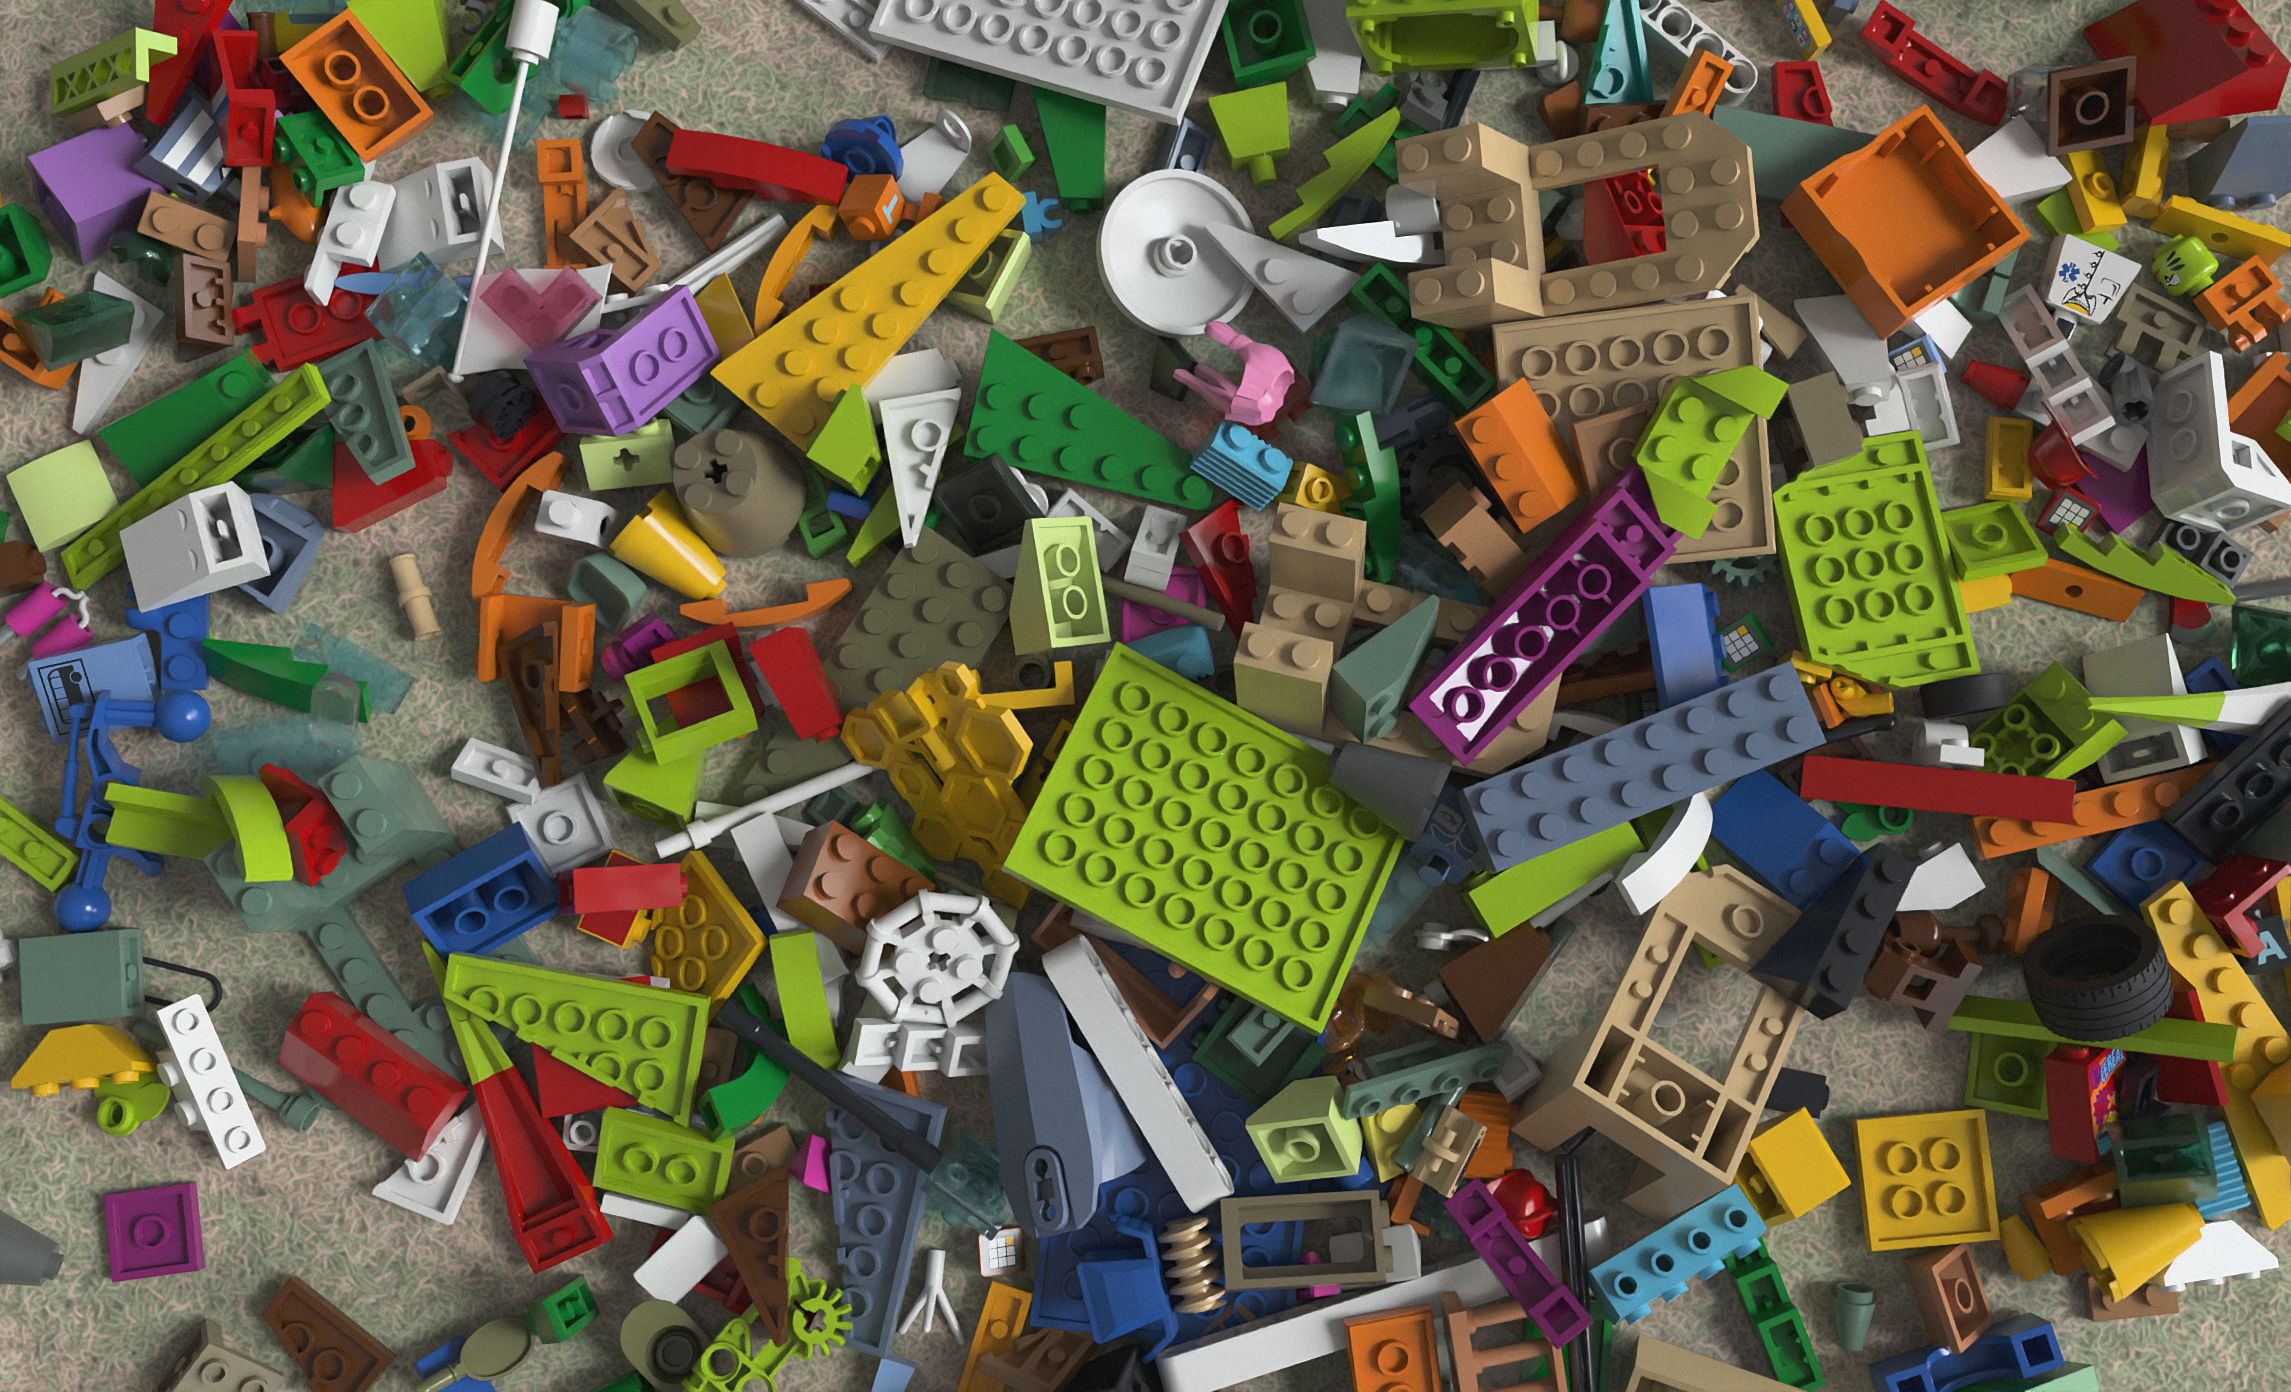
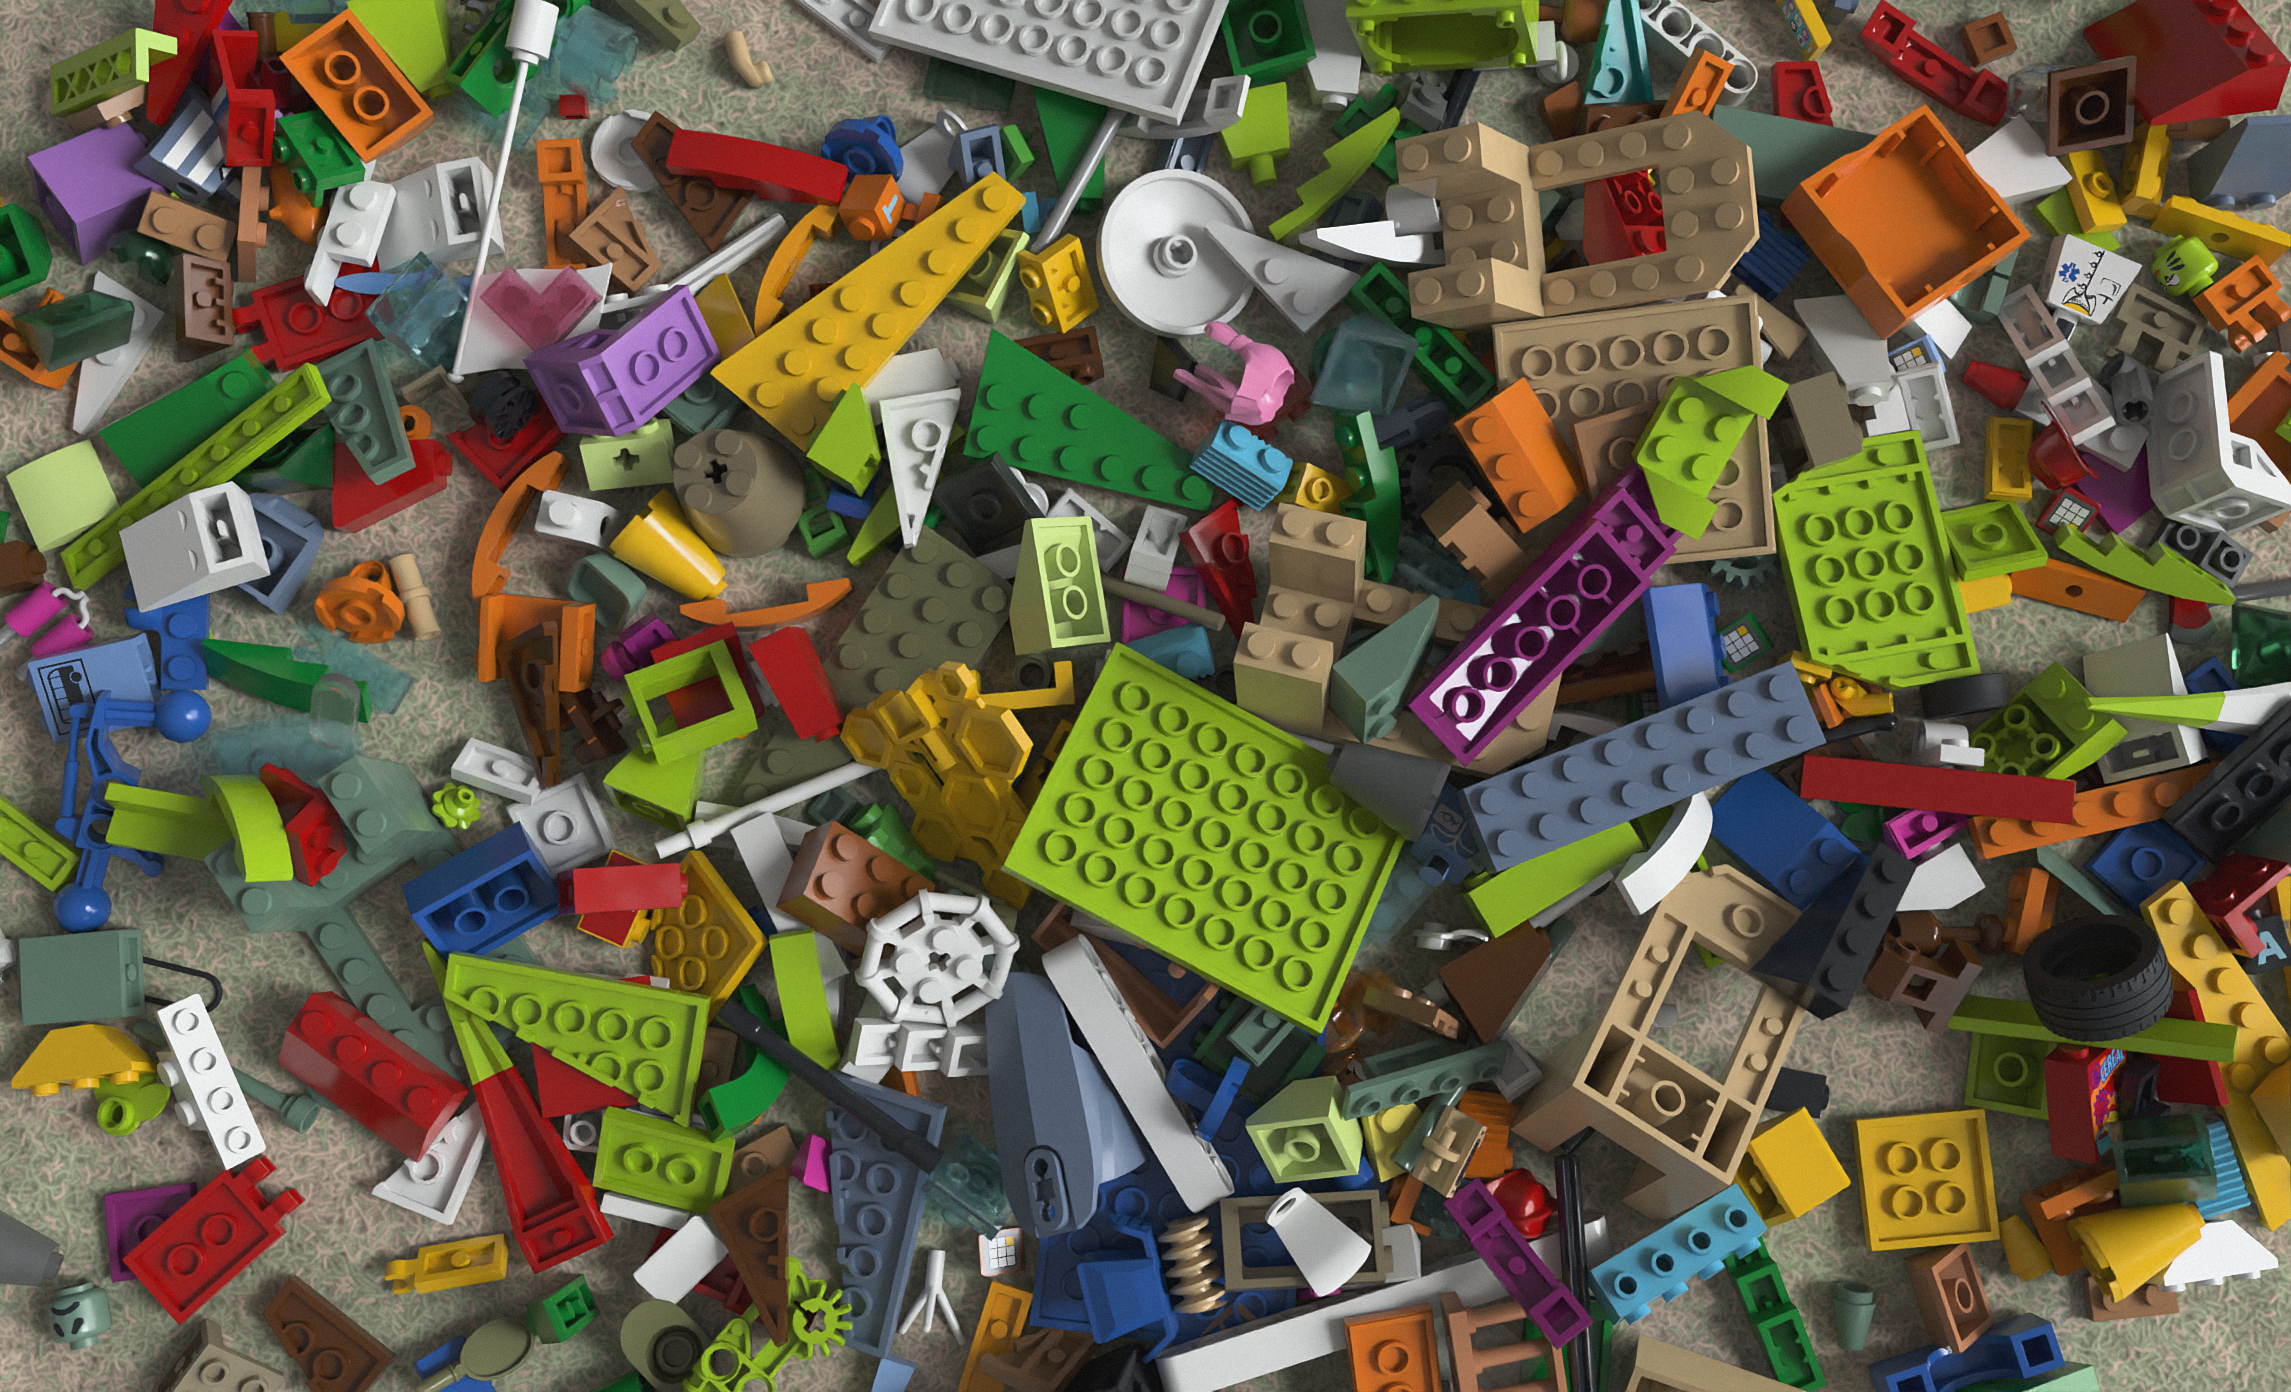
(79, 1315): none -> sand green head
(211, 1239): none -> red tile
(360, 605): none -> orange tile
(451, 1265): none -> yellow plate
(456, 806): none -> lime plant
(741, 61): none -> tan arm
(977, 154): none -> sand blue slope
(1058, 284): none -> yellow bracket
(1079, 180): none -> light grey bar
(1205, 114): none -> white slope
(1206, 1090): none -> blue tile
(1317, 1241): none -> white piece
(1771, 260): none -> blue brick
(1920, 829): none -> dark pink slope
(1987, 39): none -> dark orange plate

